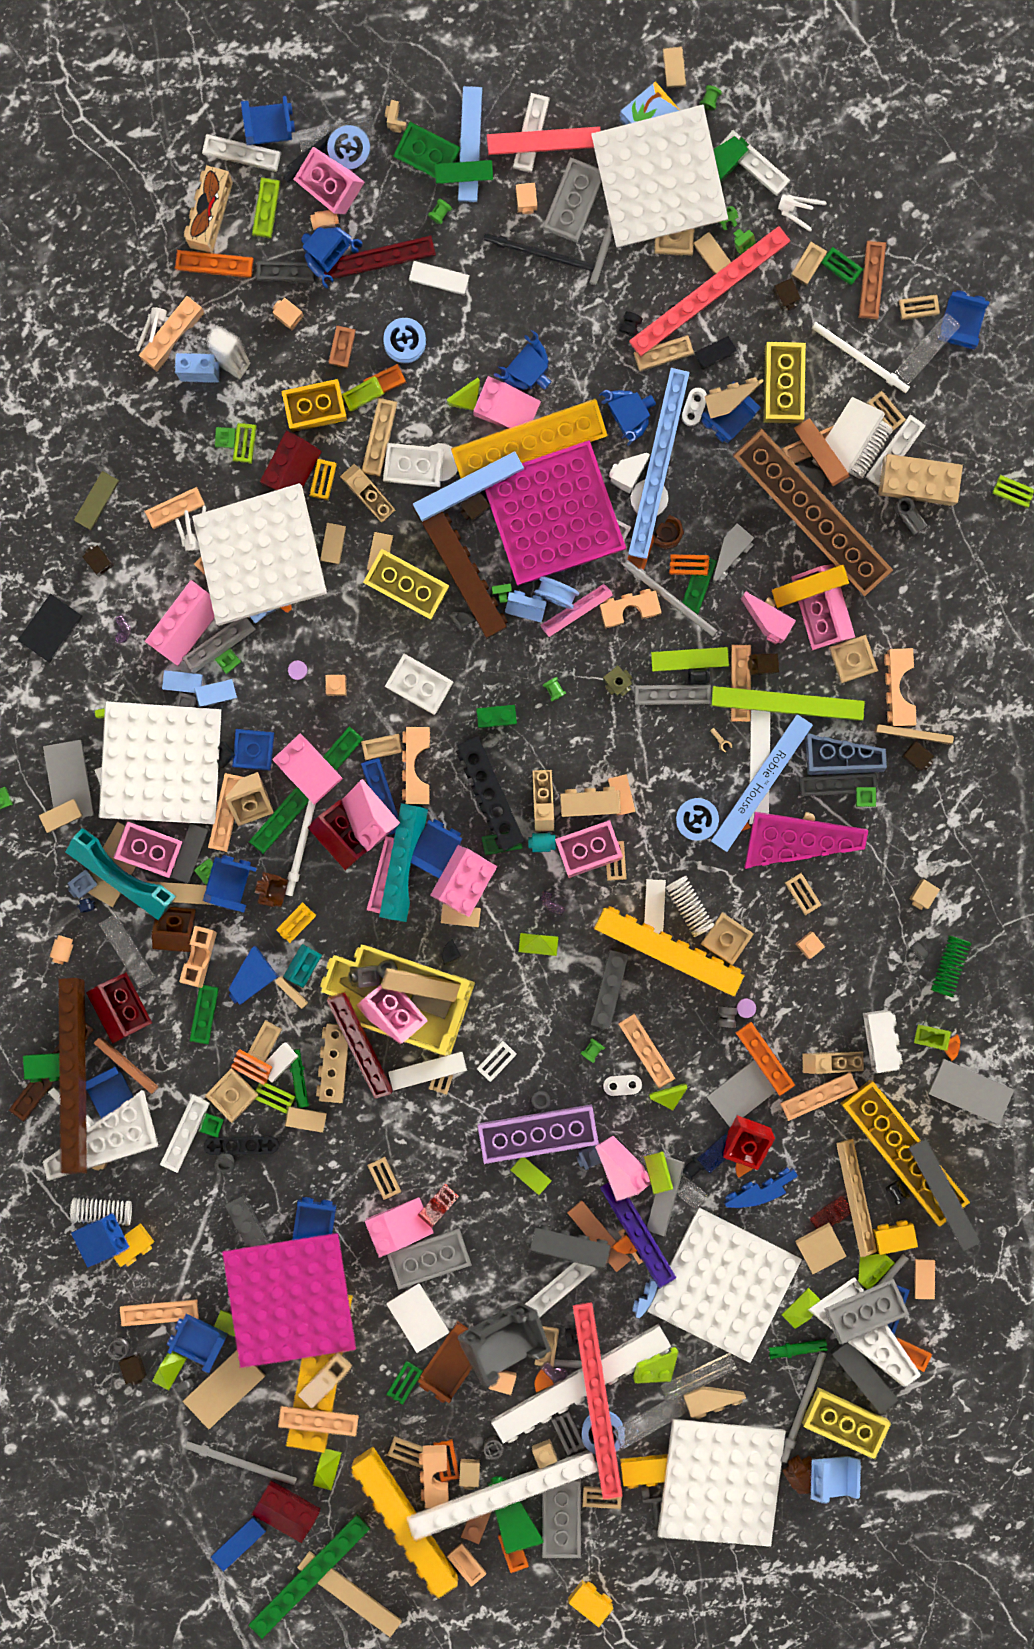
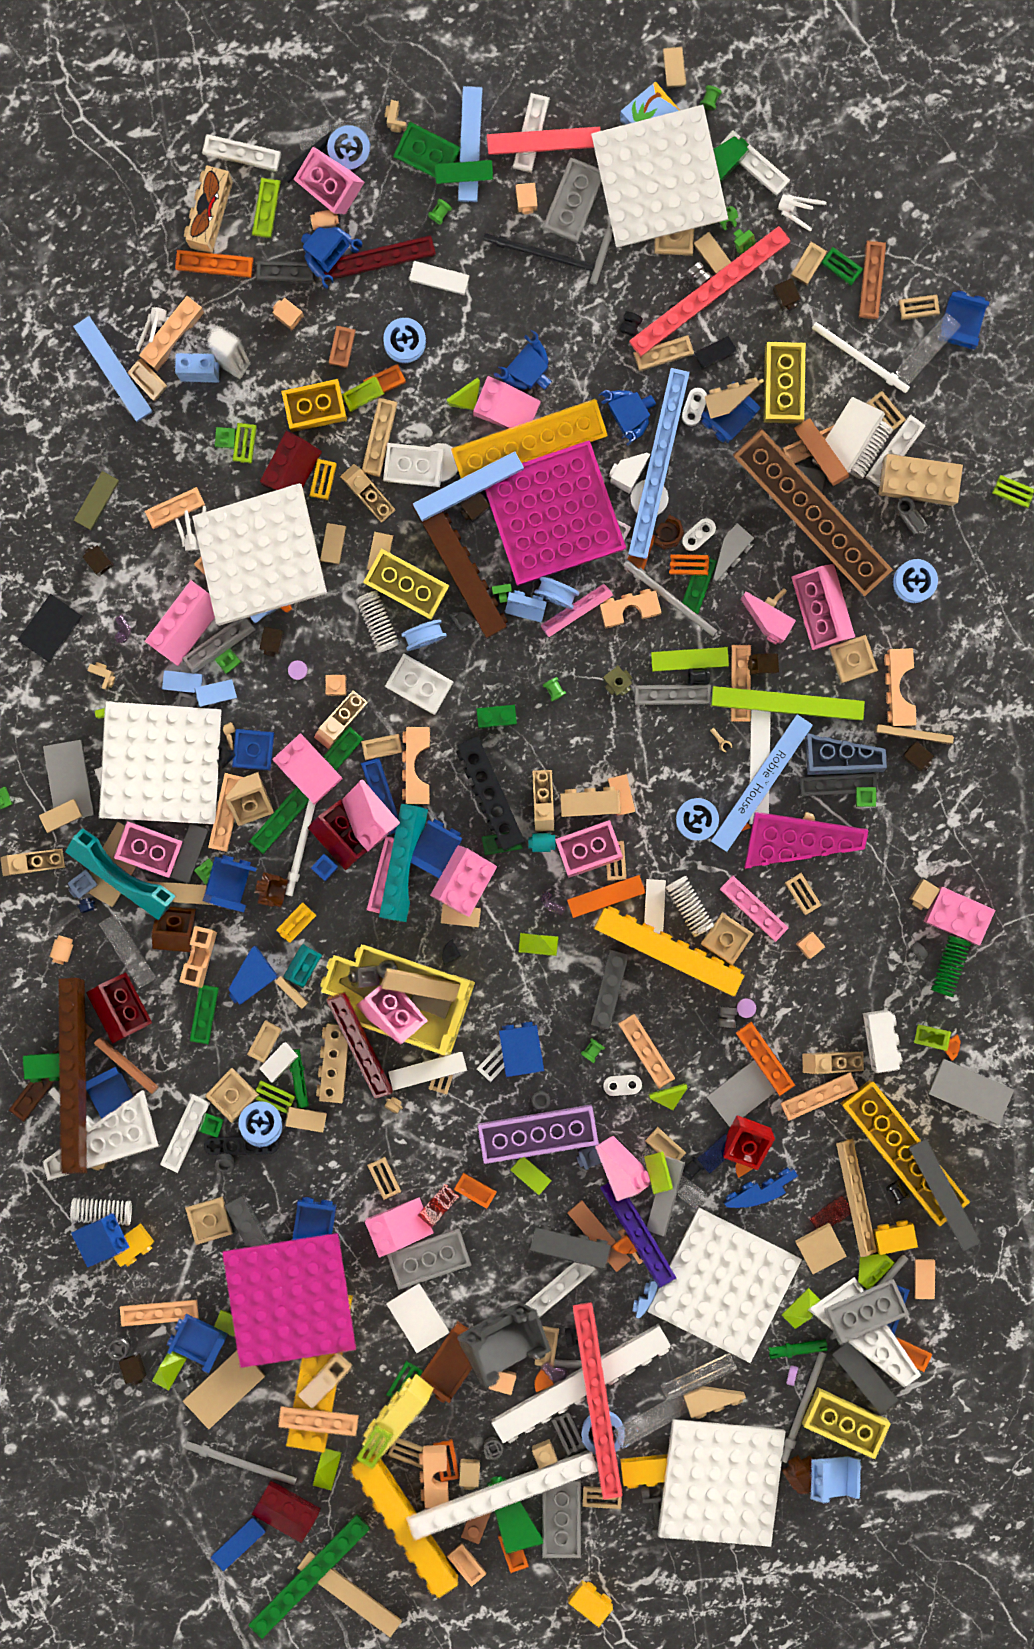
(32, 862): none -> tan slope
(100, 669): none -> tan bracket
(113, 369): none -> light blue tile
(147, 379): none -> tan tile
(209, 1220): none -> tan tile
(228, 729): none -> tan hand
(249, 1069): orange tile -> none
(262, 1109): none -> light blue wheel
(267, 122): blue panel -> none
(271, 641): none -> dark brown brick
(325, 867): none -> blue brick
(340, 719): none -> tan slope
(371, 596): none -> white piece
(383, 1433): none -> lime tile
(393, 1105): none -> tan plate
(400, 1411): none -> light yellow brick
(423, 635): none -> light blue wheel
(475, 1190): none -> orange tile
(521, 1049): none -> blue panel
(606, 896): none -> orange tile
(656, 1368): lime wing -> none
(662, 1143): none -> tan tile
(698, 274): none -> flat silver wheel
(698, 534): none -> white plate
(754, 908): none -> bright pink tile
(792, 1375): none -> lavender tile
(810, 586): yellow tile -> none
(915, 566): none -> light blue wheel
(959, 916): none -> bright pink brick

